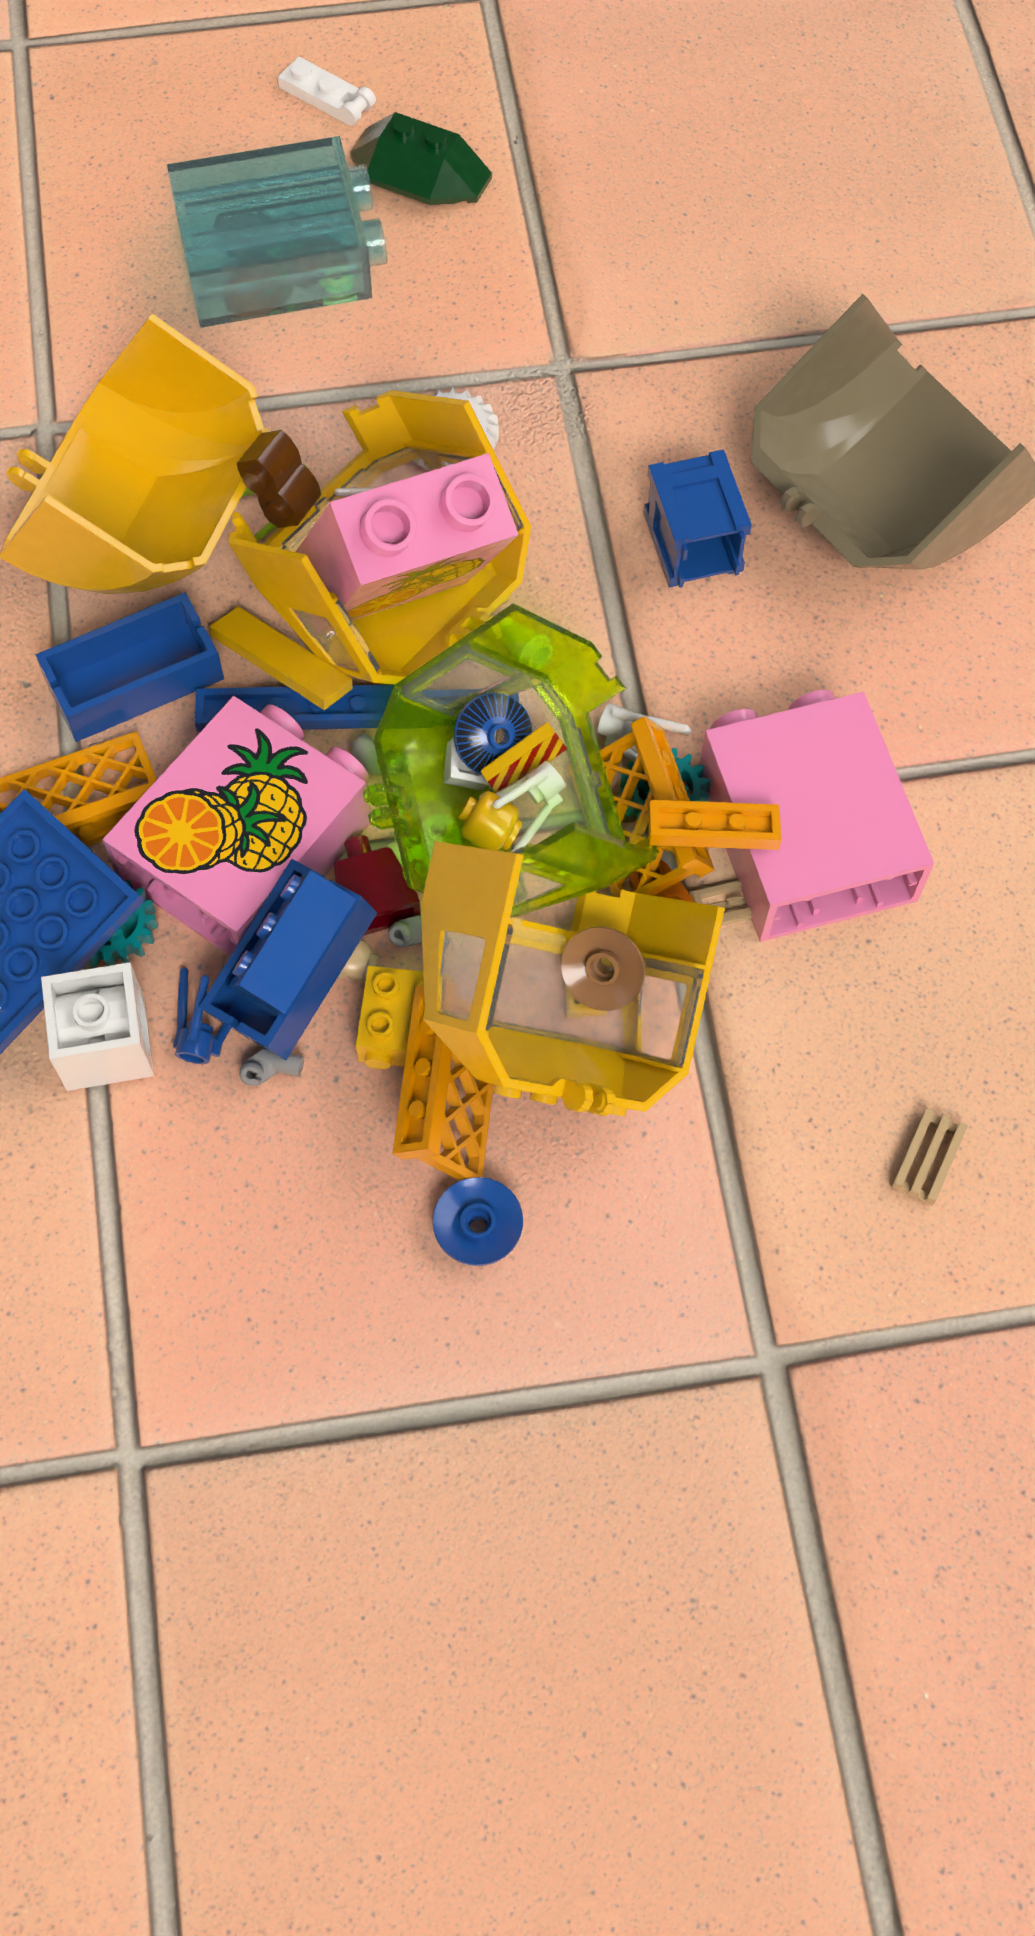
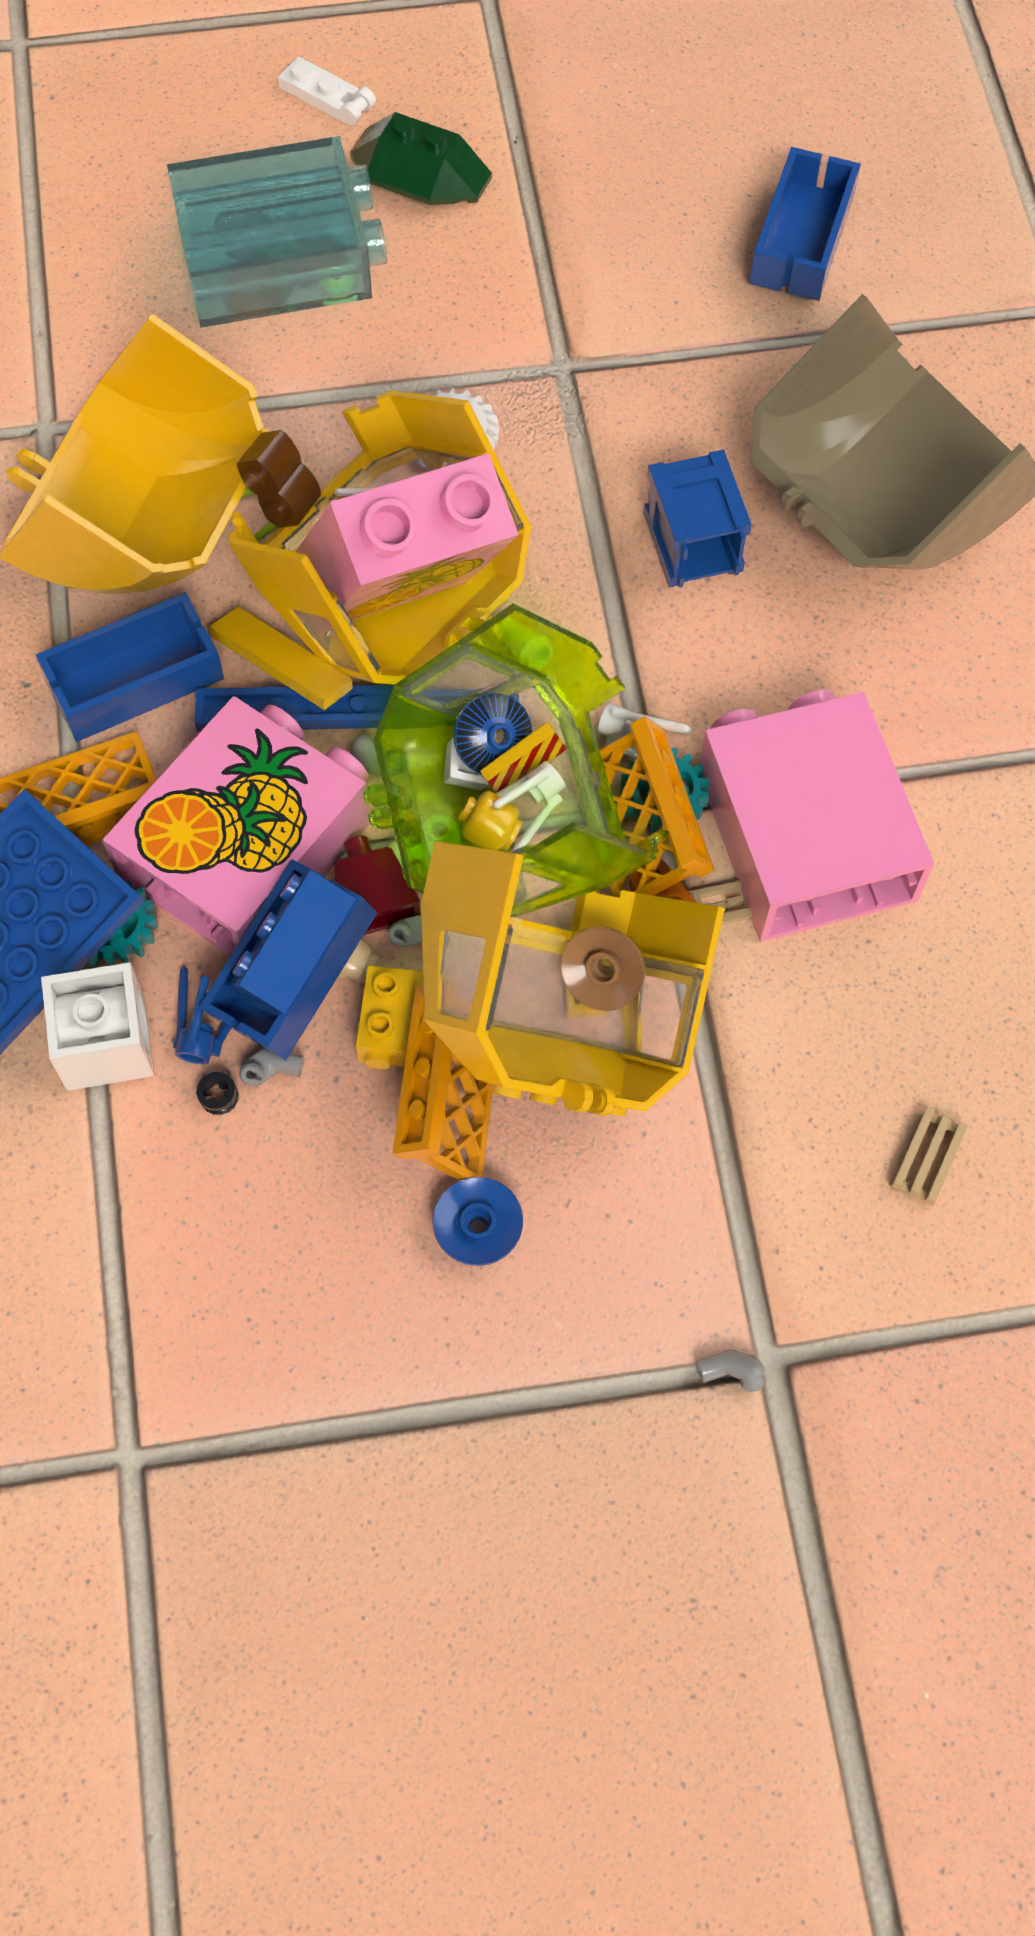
(223, 1082): none -> black bush
(714, 824): light orange plate -> none
(733, 1363): none -> light grey arm
(804, 224): none -> blue piece

